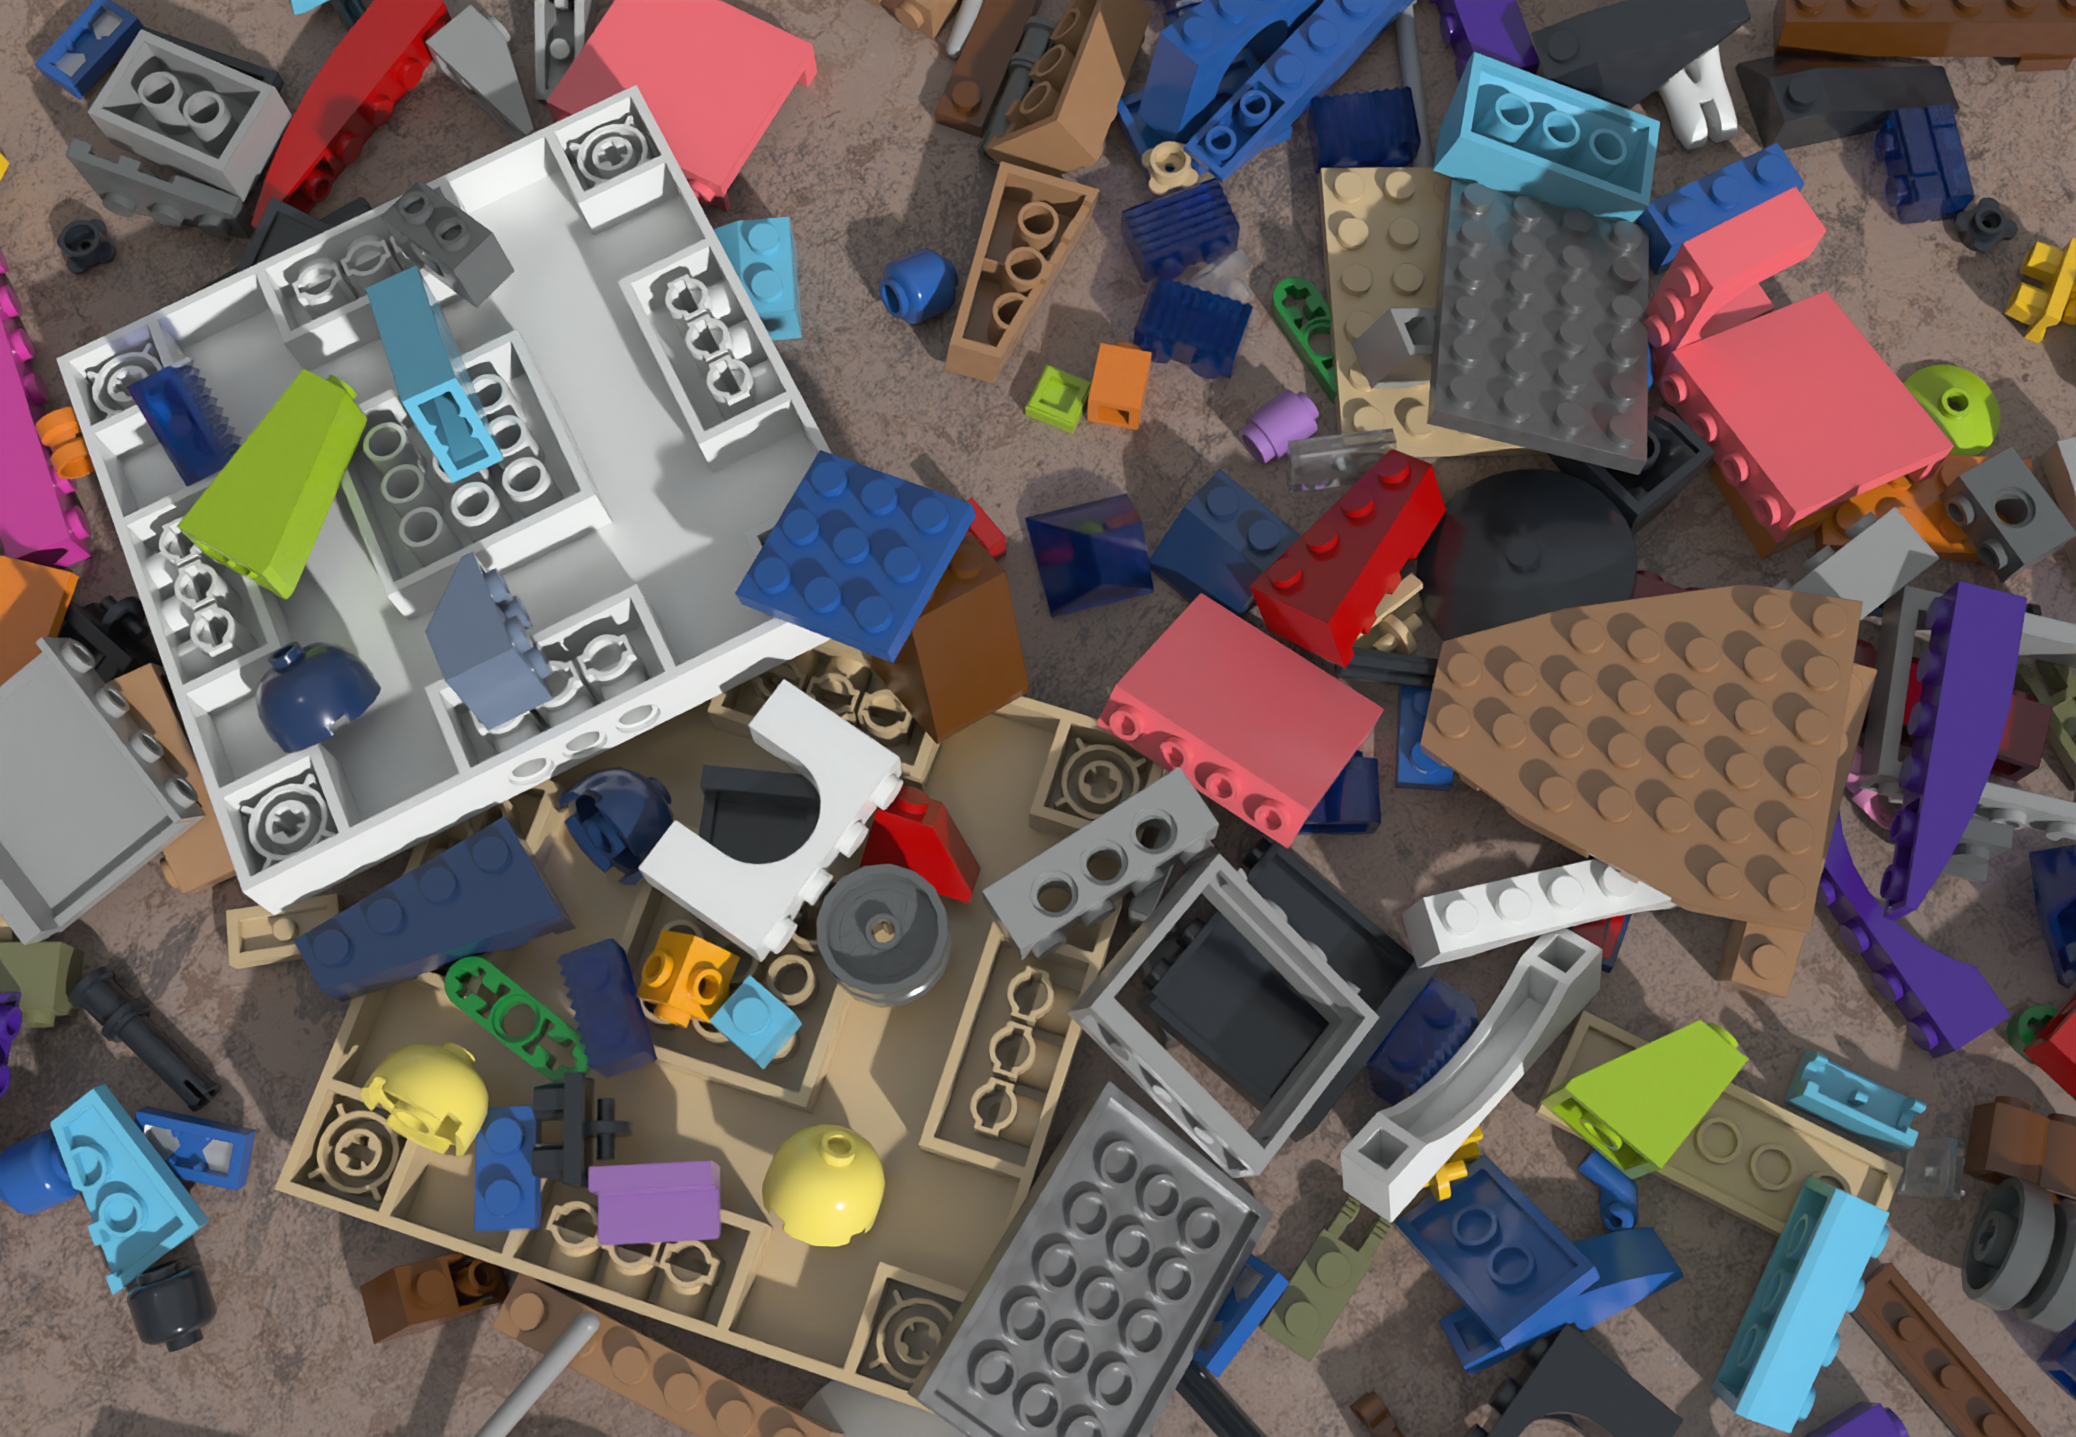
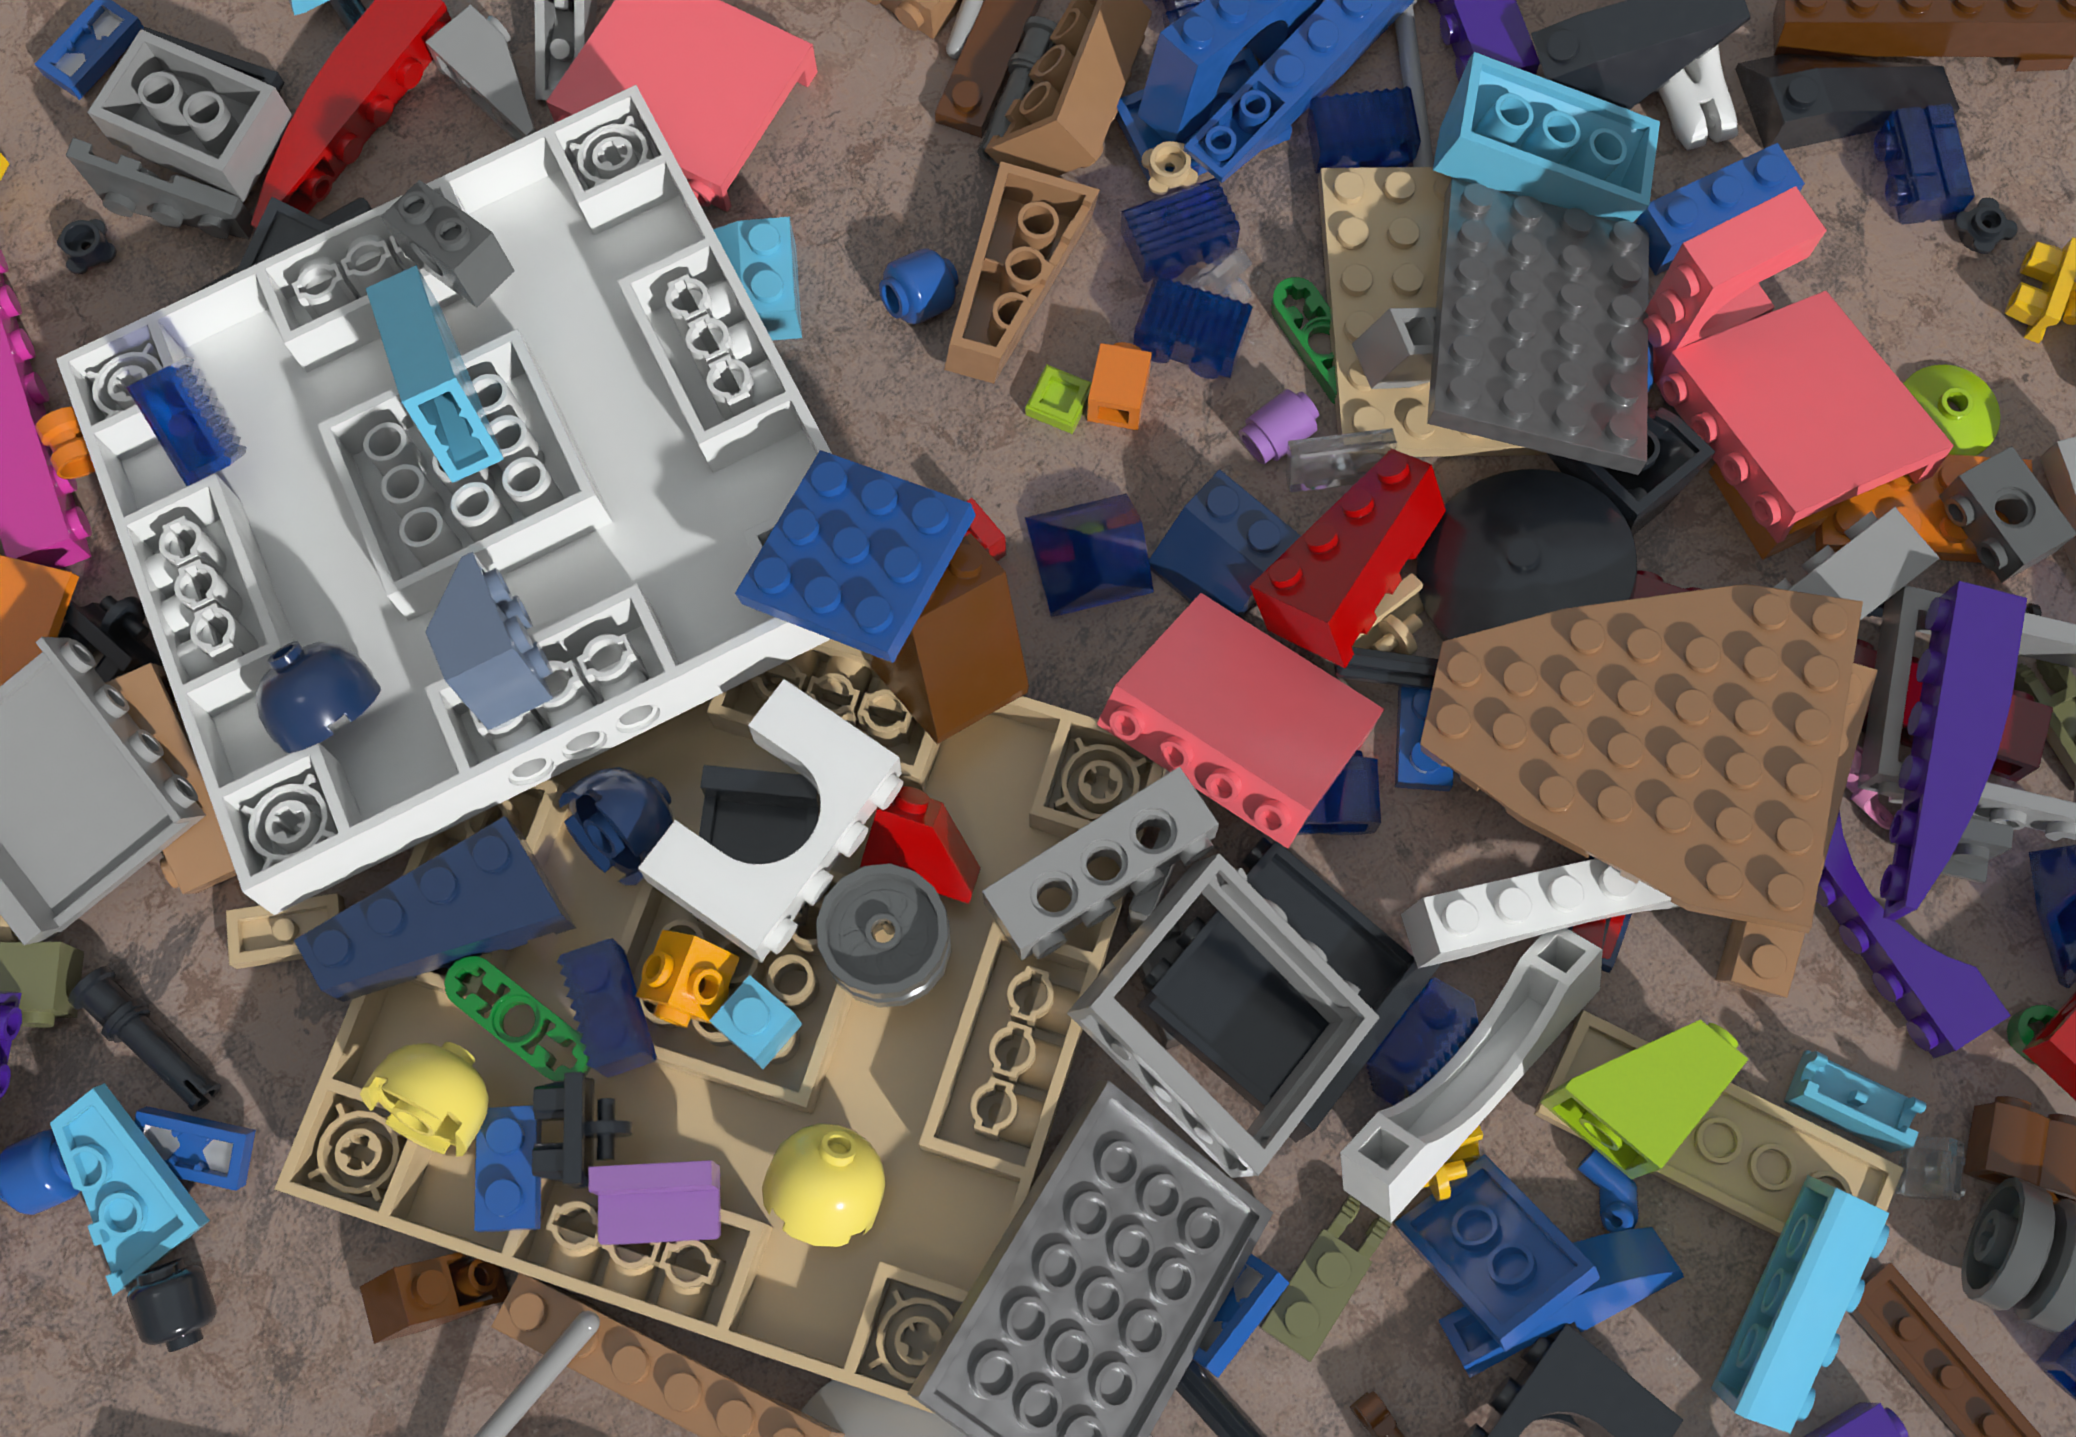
(280, 484): lime slope -> none

